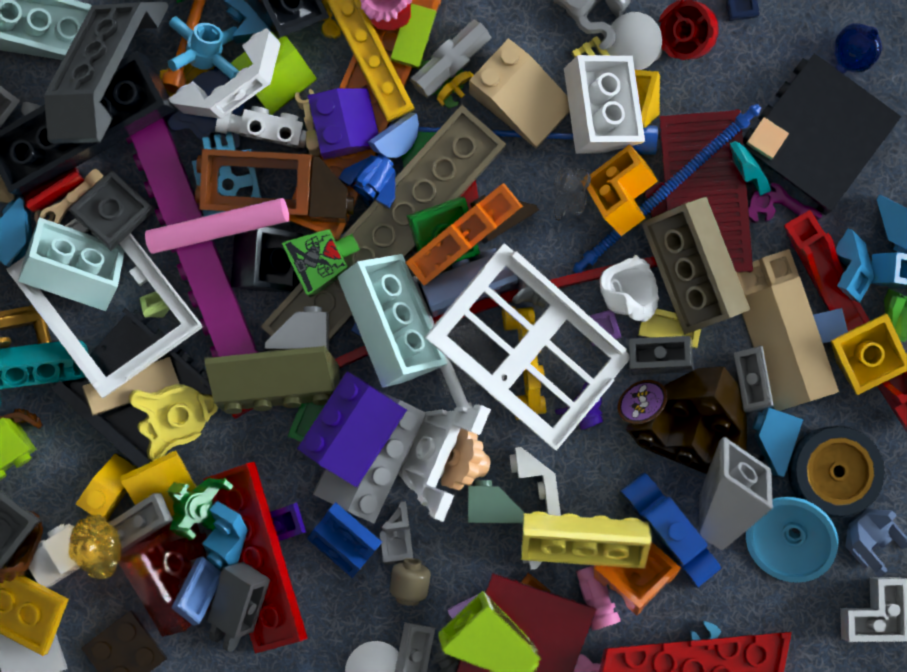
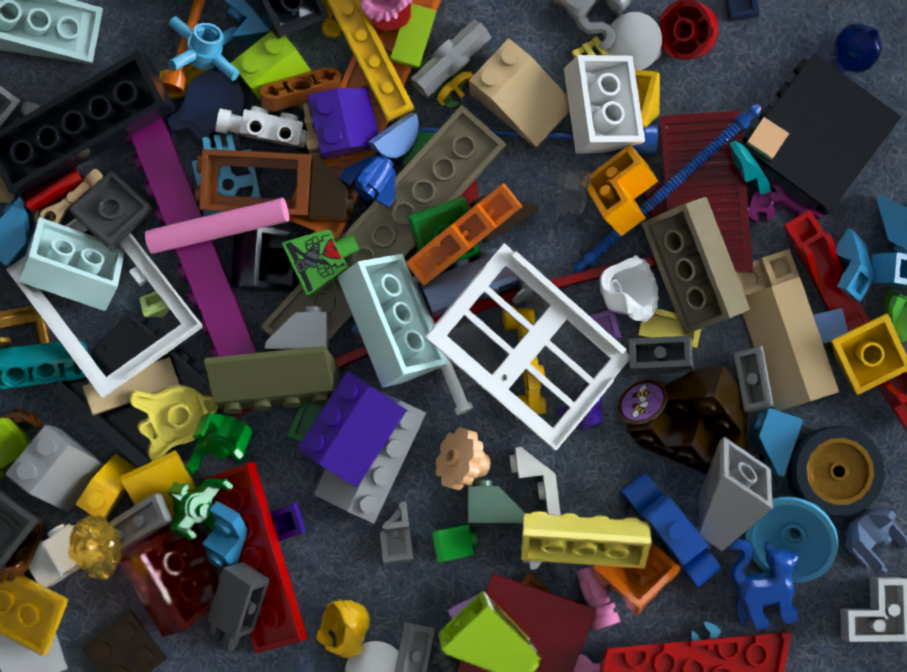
(55, 468): none -> light grey slope
(84, 74): dark grey slope -> none
(197, 591): medium blue tile -> none
(225, 438): none -> green piece
(263, 52): white slope -> none
(283, 92): none -> dark orange beam
(344, 540): blue slope -> none
(349, 623): none -> yellow hair
(410, 582): dark tan head -> none
(430, 452): white wing -> none
(454, 542): none -> green slope
(766, 588): none -> blue animal

